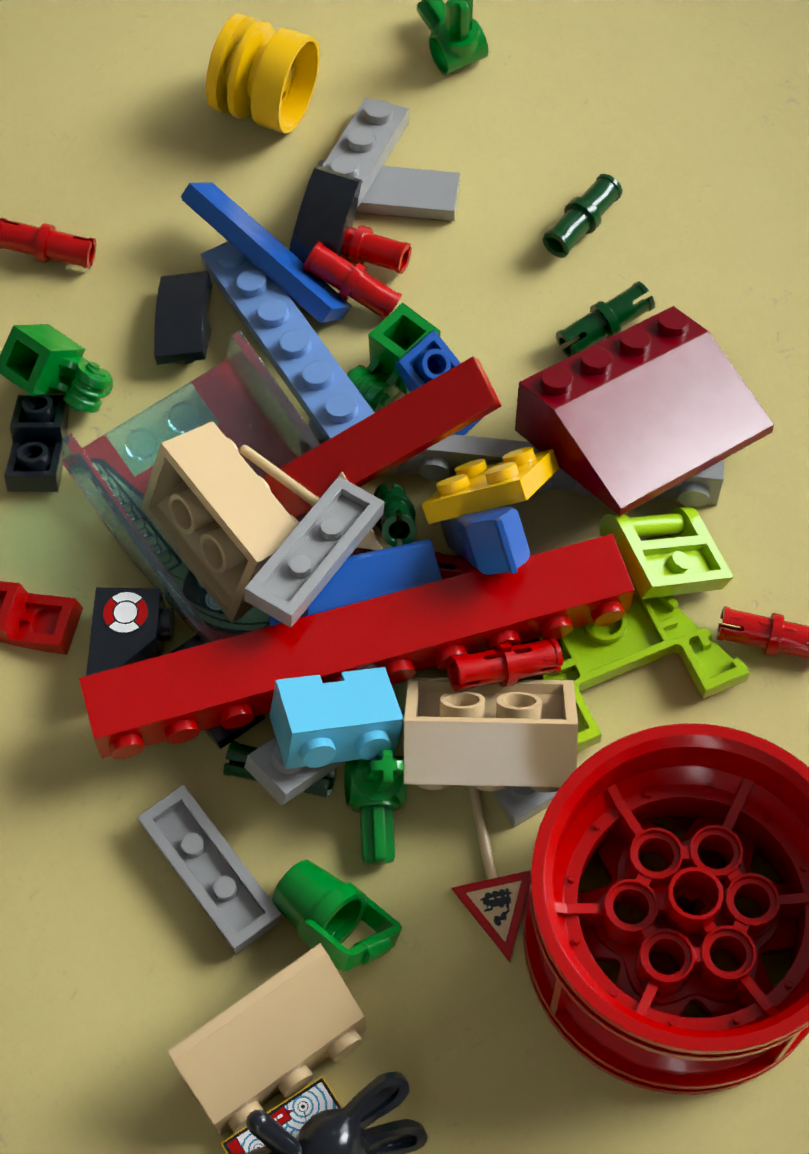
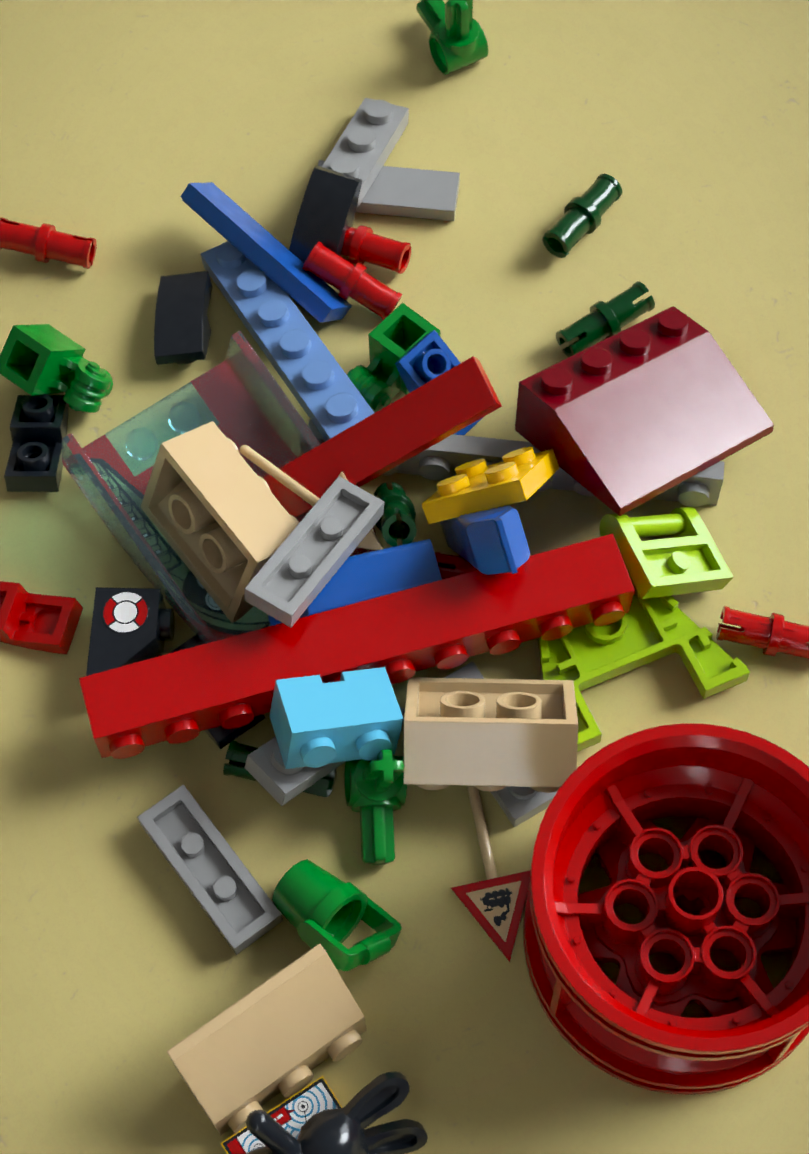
(262, 73): yellow wheel -> none
(504, 664): red pin -> none

